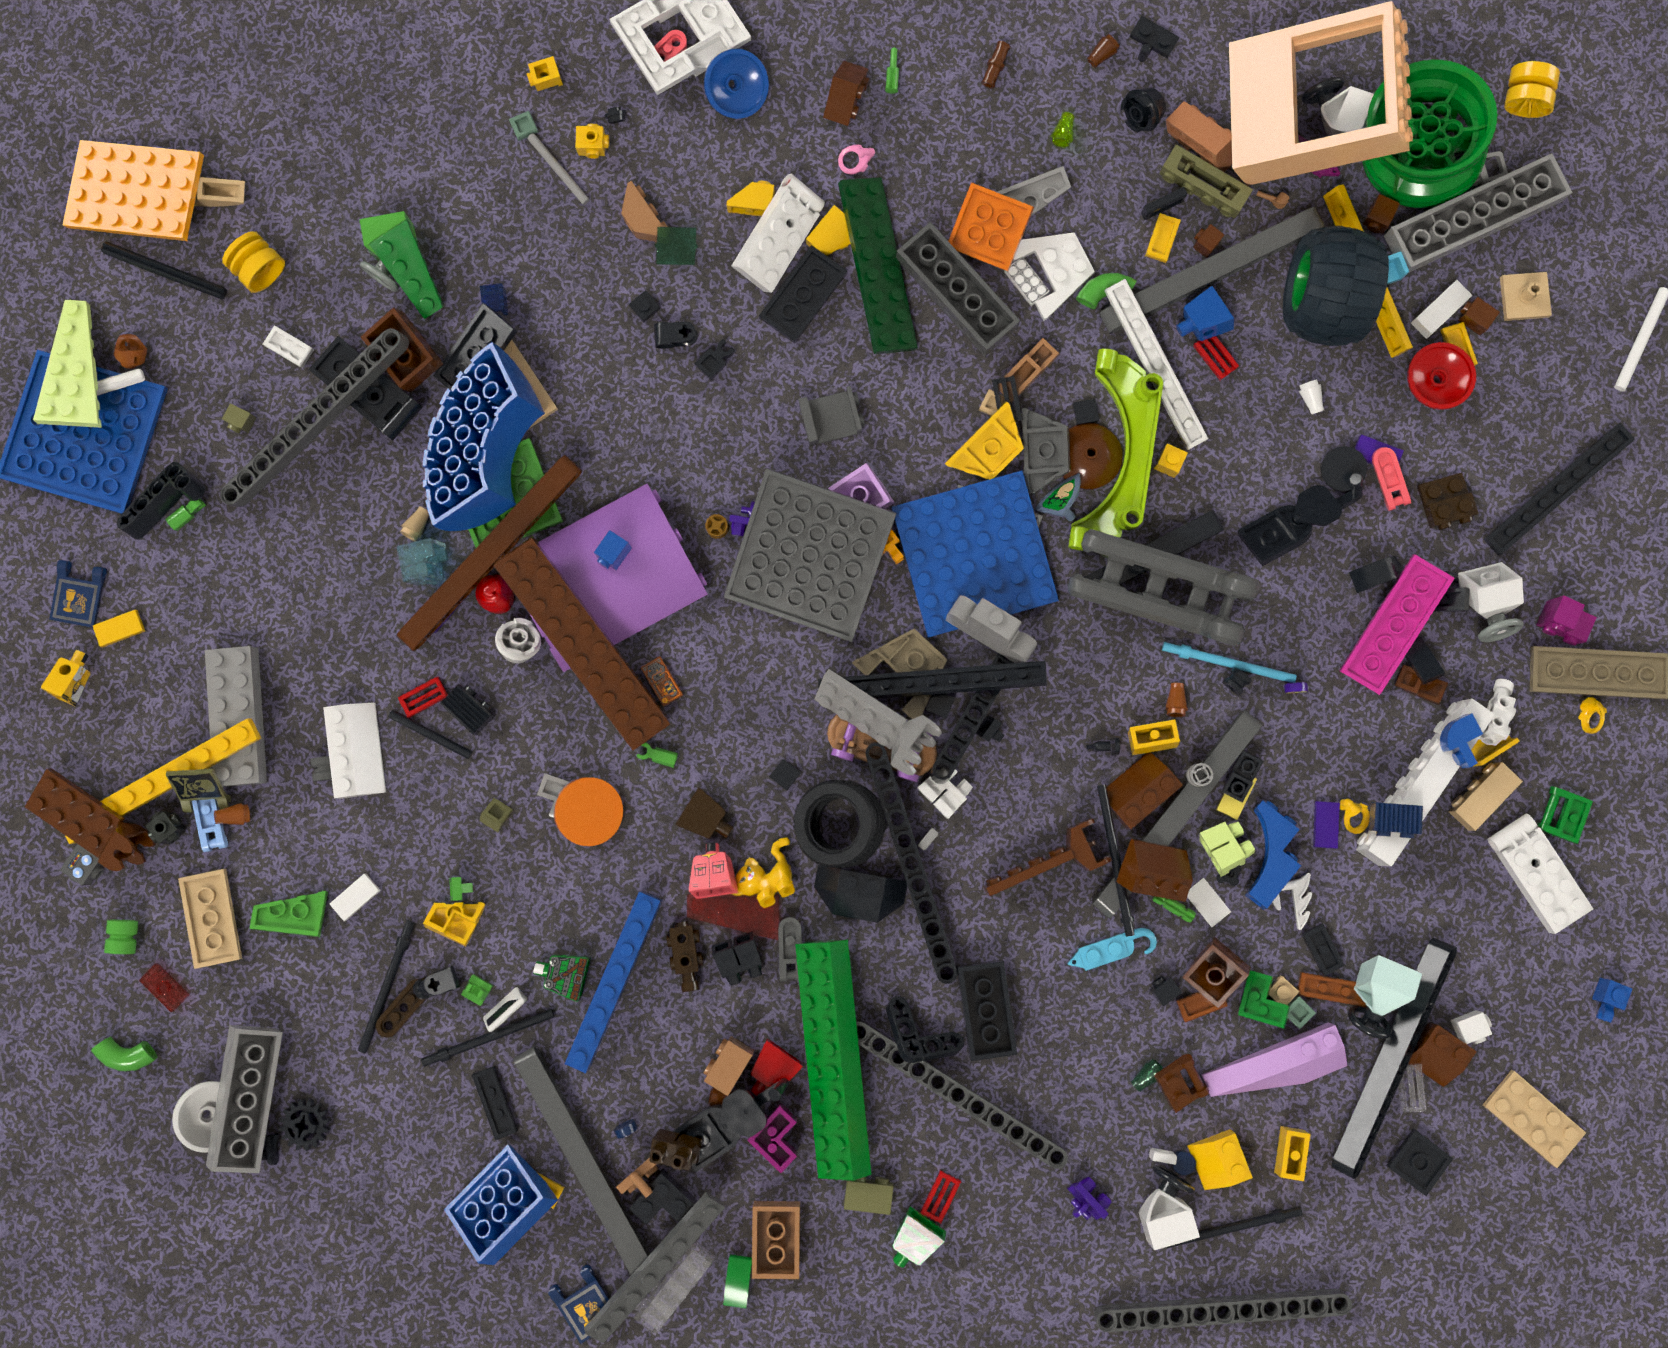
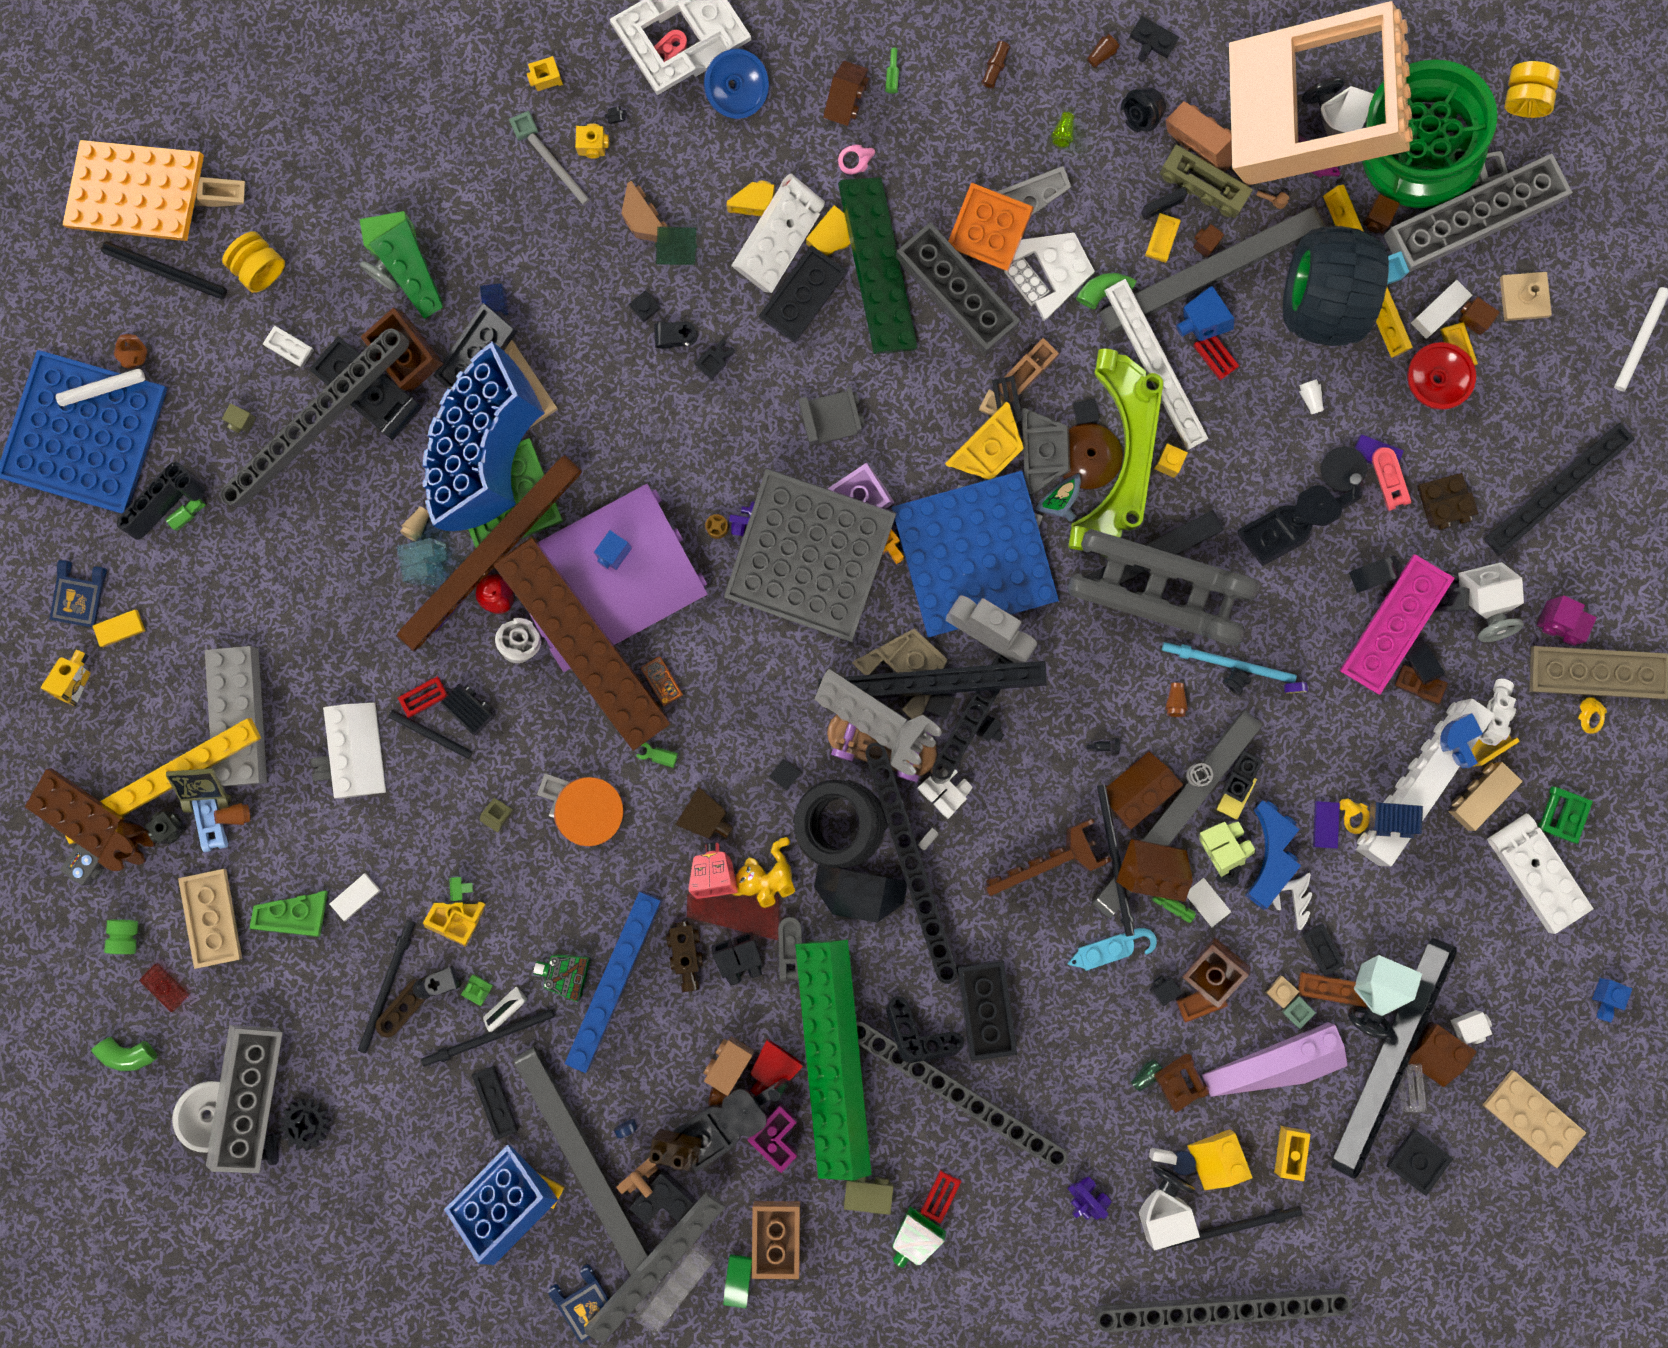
(71, 376): yellowish green wing -> none
(1153, 737): yellow brick -> none
(1256, 1002): green plate -> none

